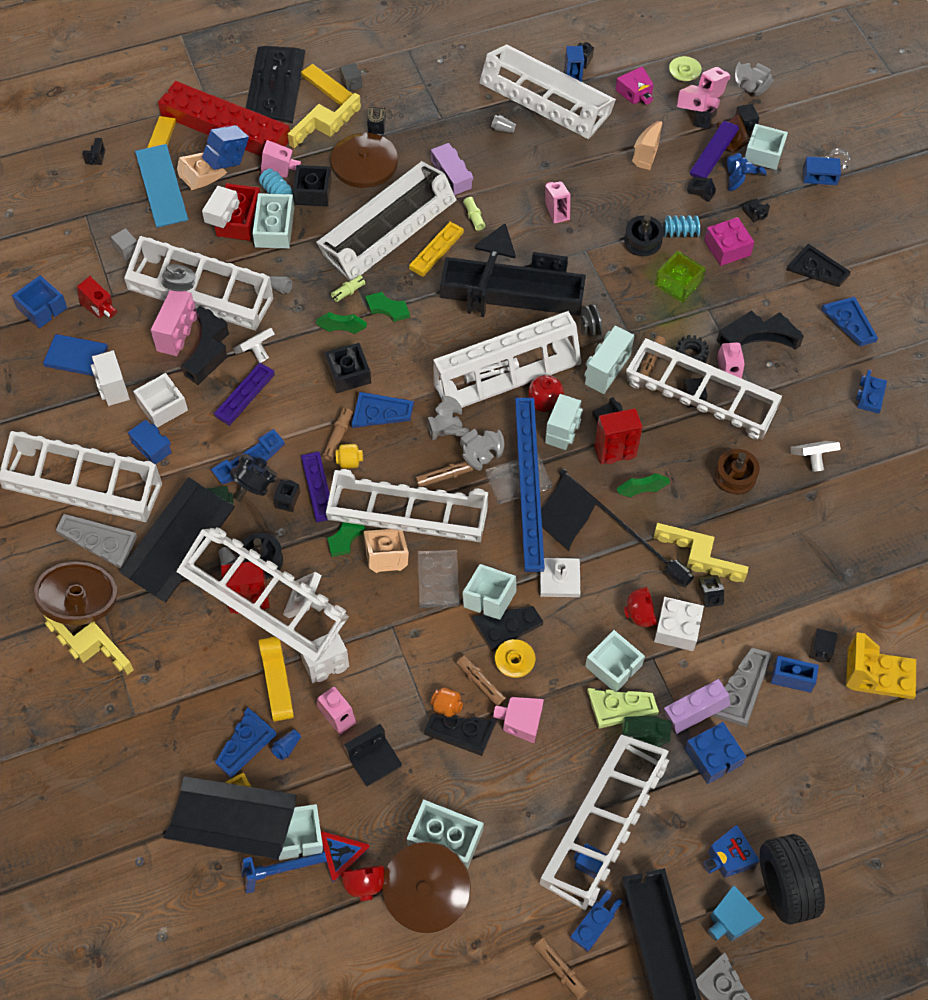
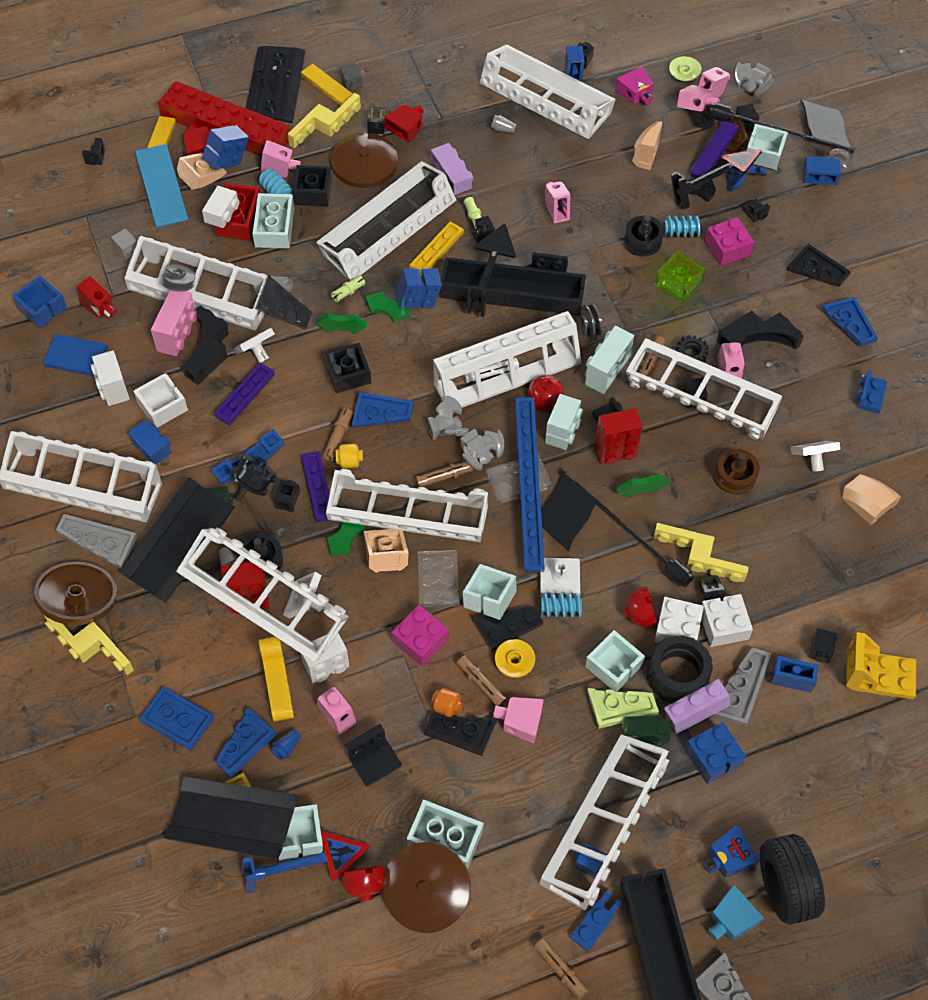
(176, 718): none -> blue tile
(196, 139): none -> red torso
(282, 305): none -> black wing
(405, 121): none -> red torso
(412, 292): none -> blue piece
(420, 635): none -> dark pink brick
(482, 228): none -> black brick
(561, 604): none -> medium azure piece
(685, 648): none -> black tyre
(726, 620): none -> white piece
(740, 161): none -> black piece
(823, 123): none -> flag
(869, 497): none -> light nougat slope

